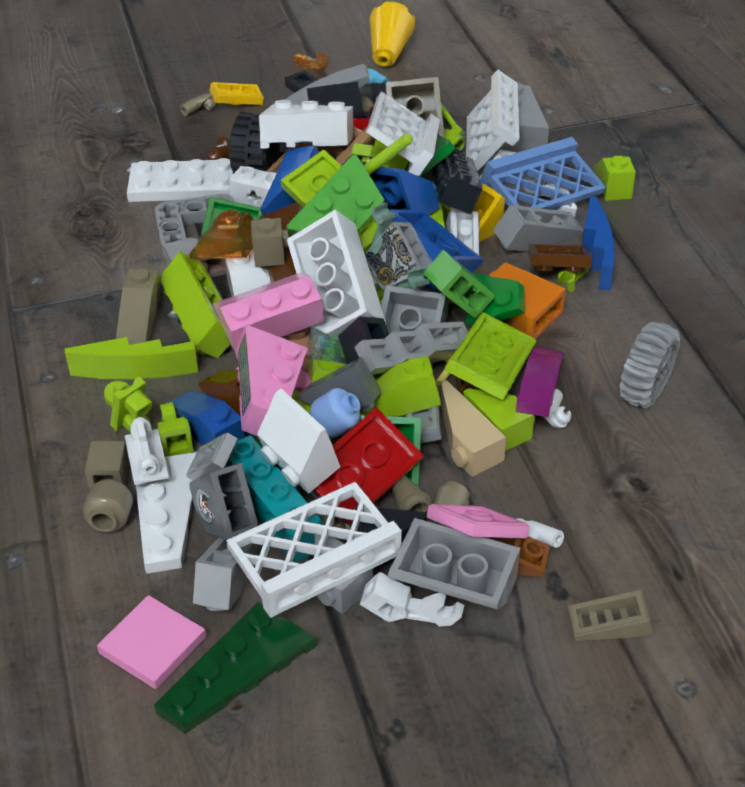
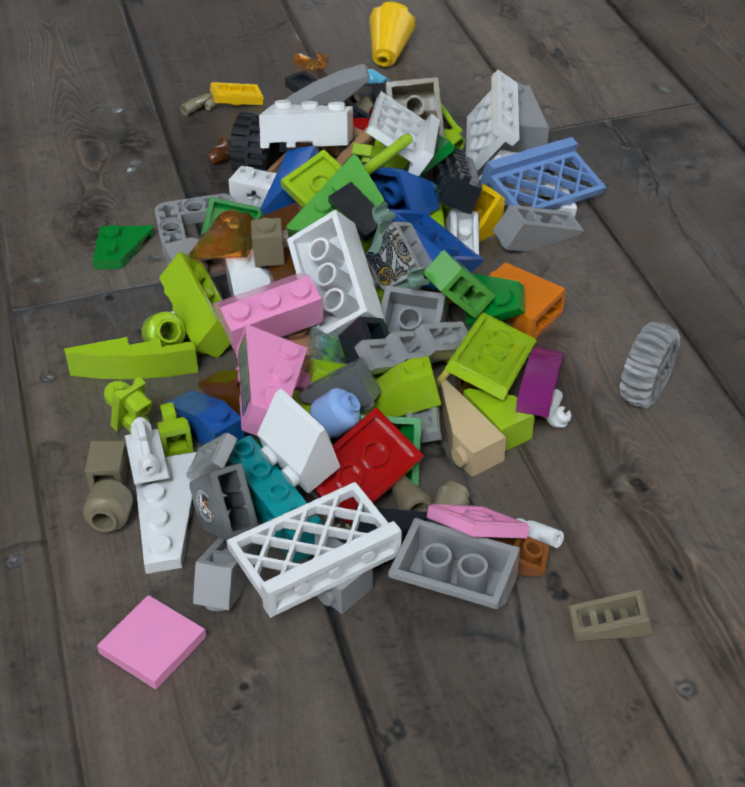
(118, 244): none -> green wing
(139, 305): dark tan slope -> none
(171, 327): none -> lime head
(178, 179): white plate -> none
(233, 665): dark green wing -> none
(344, 92): black slope -> none
(355, 207): none -> black tile
(395, 602): white piece -> none
(548, 256): reddish brown plate -> none
(570, 278): lime hand -> none
(599, 242): blue slope -> none
(617, 176): lime slope -> none

